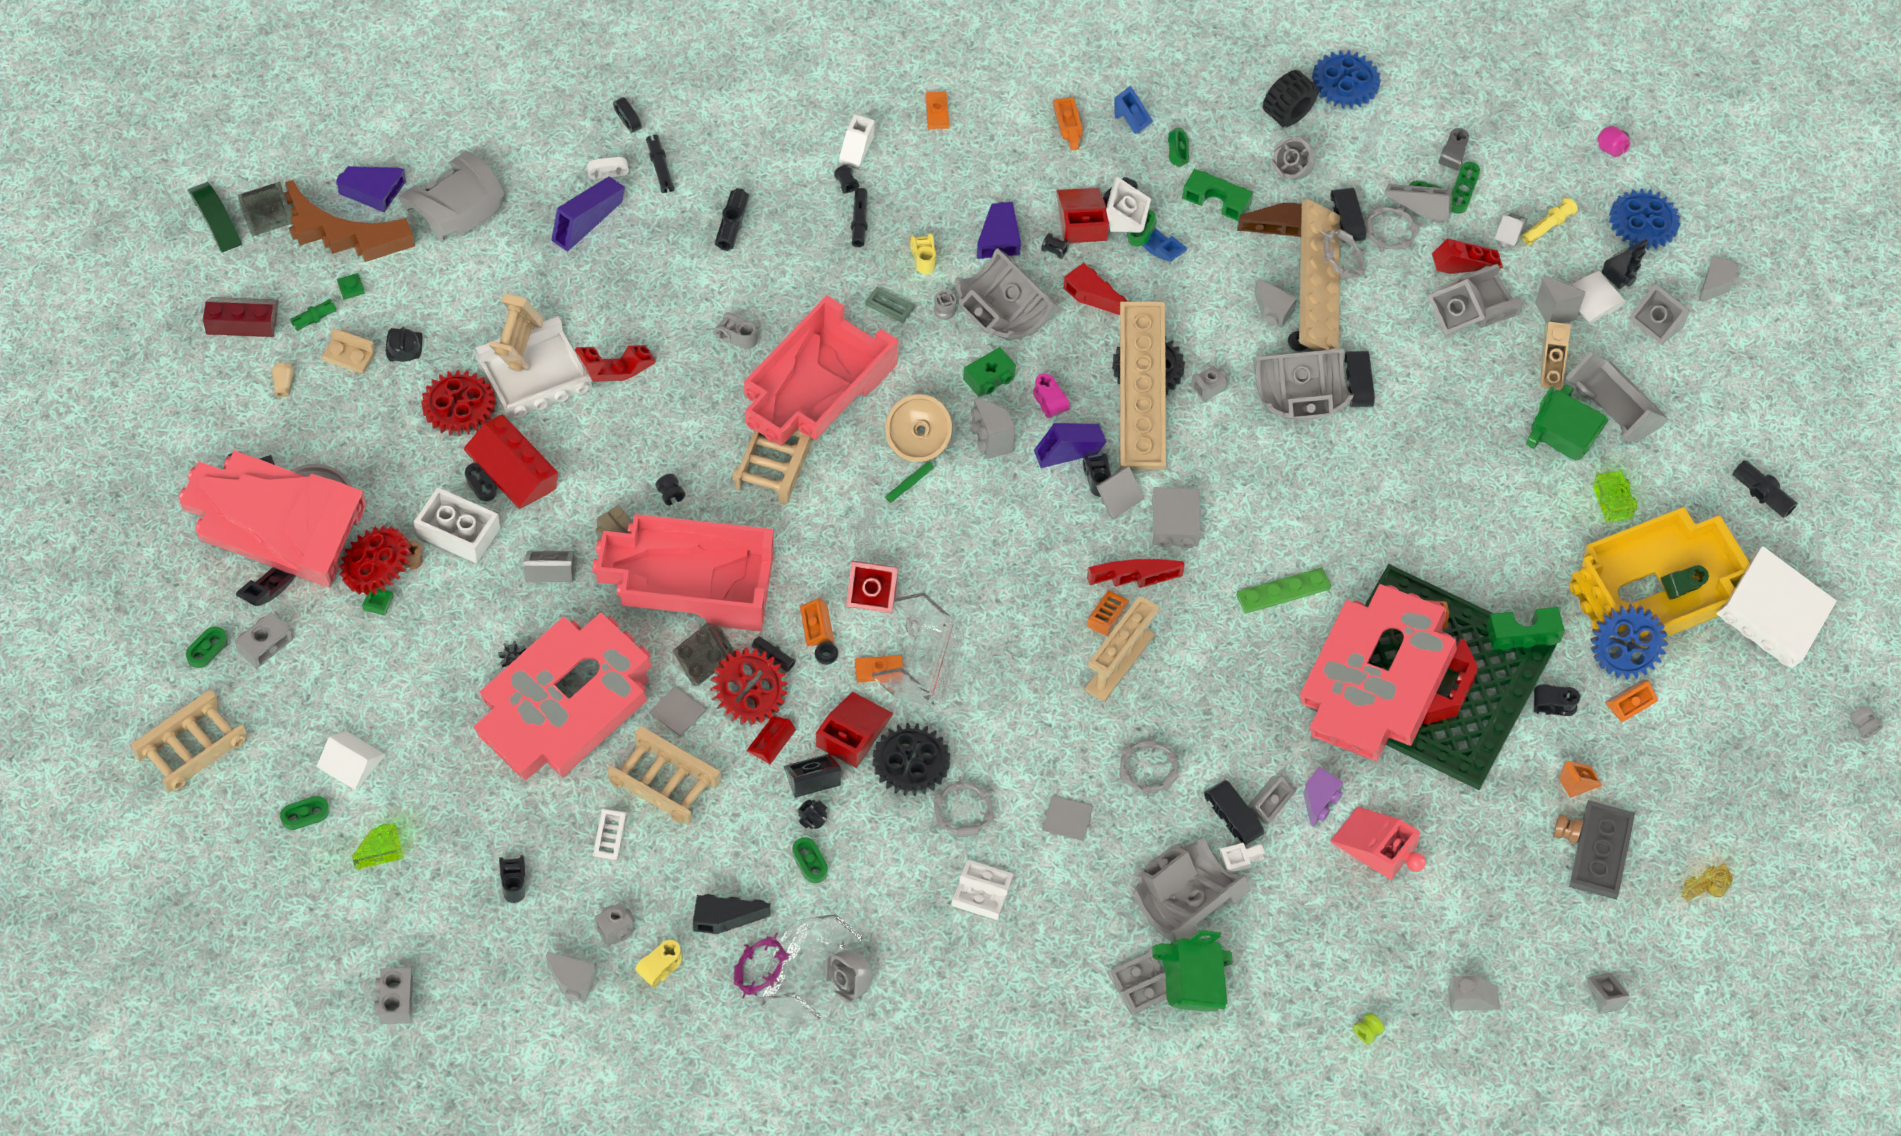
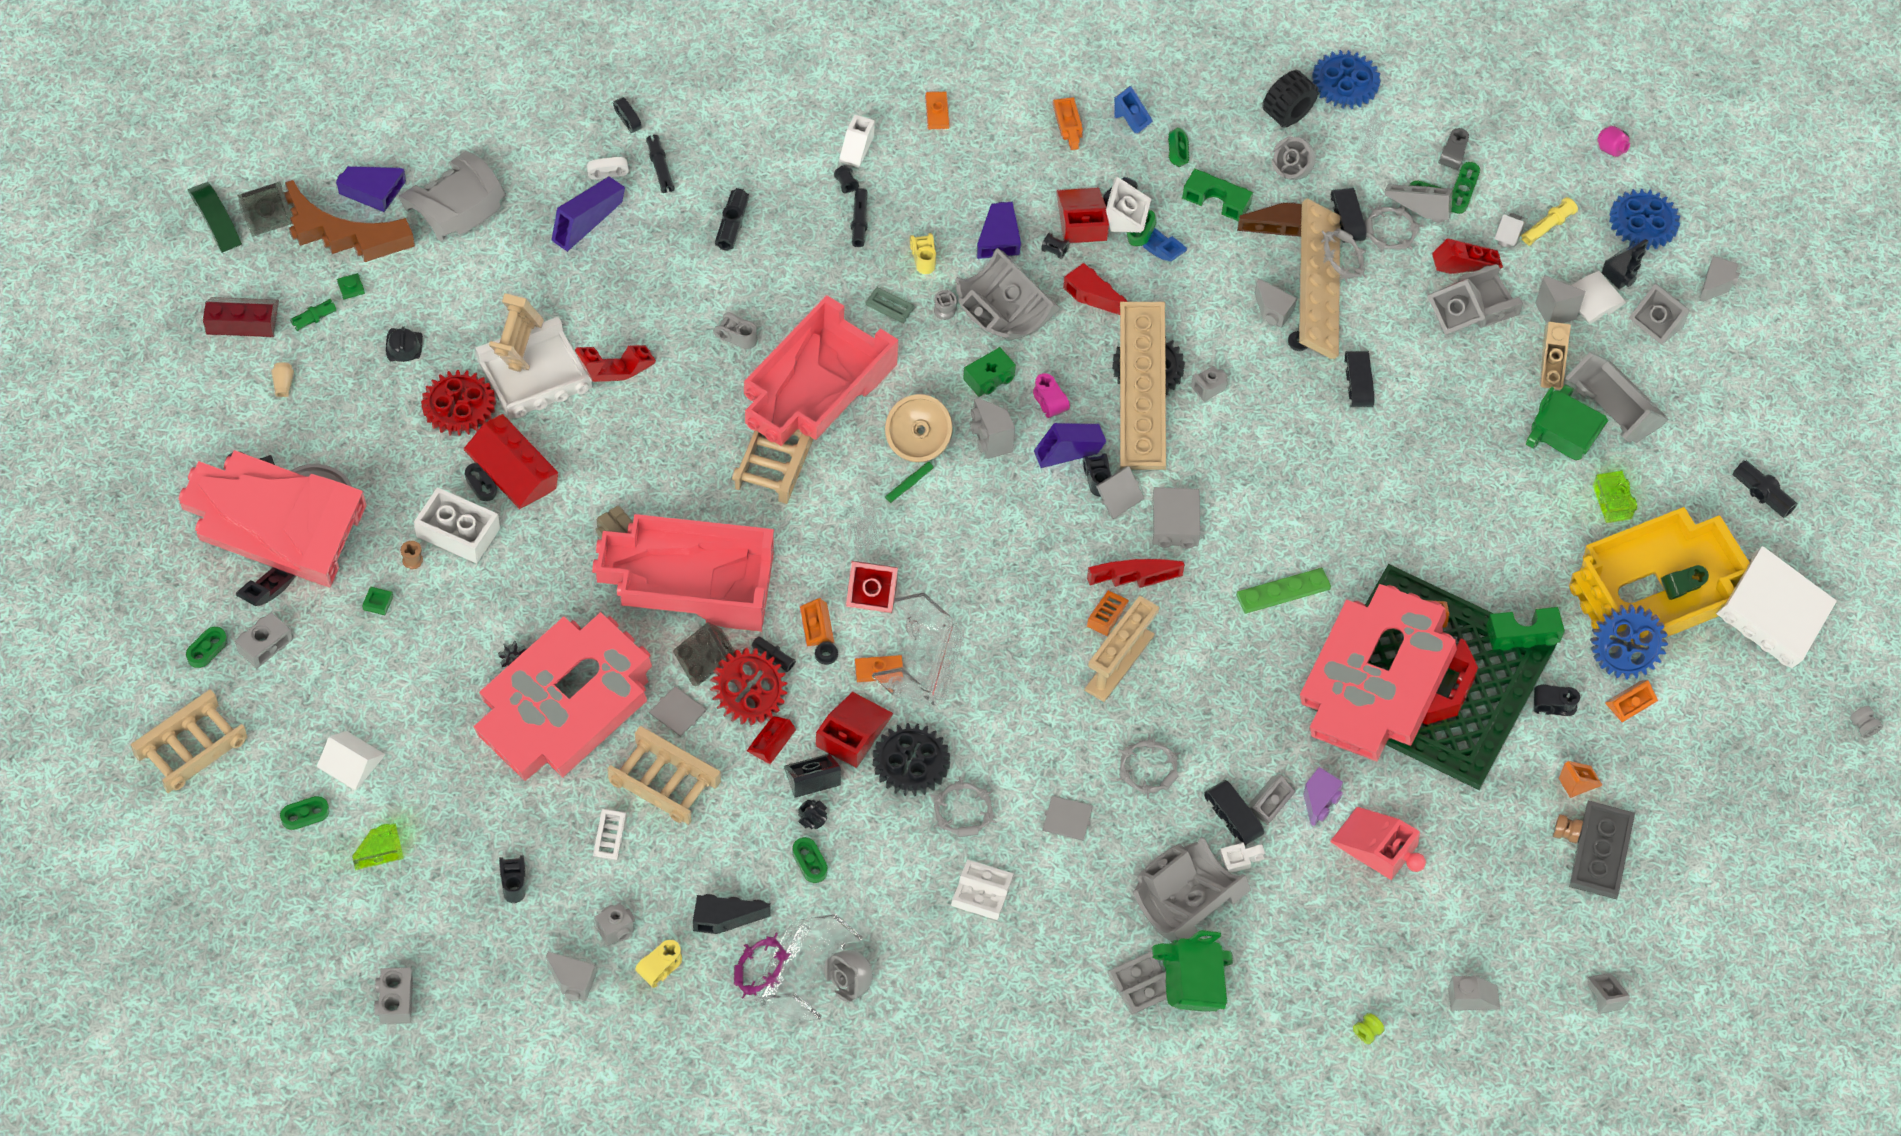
(349, 351): tan bracket -> none
(375, 560): red gear -> none
(549, 566): light grey slope -> none
(669, 488): black wheel -> none
(1302, 383): light grey piece -> none
(1706, 882): clear yellow plate -> none

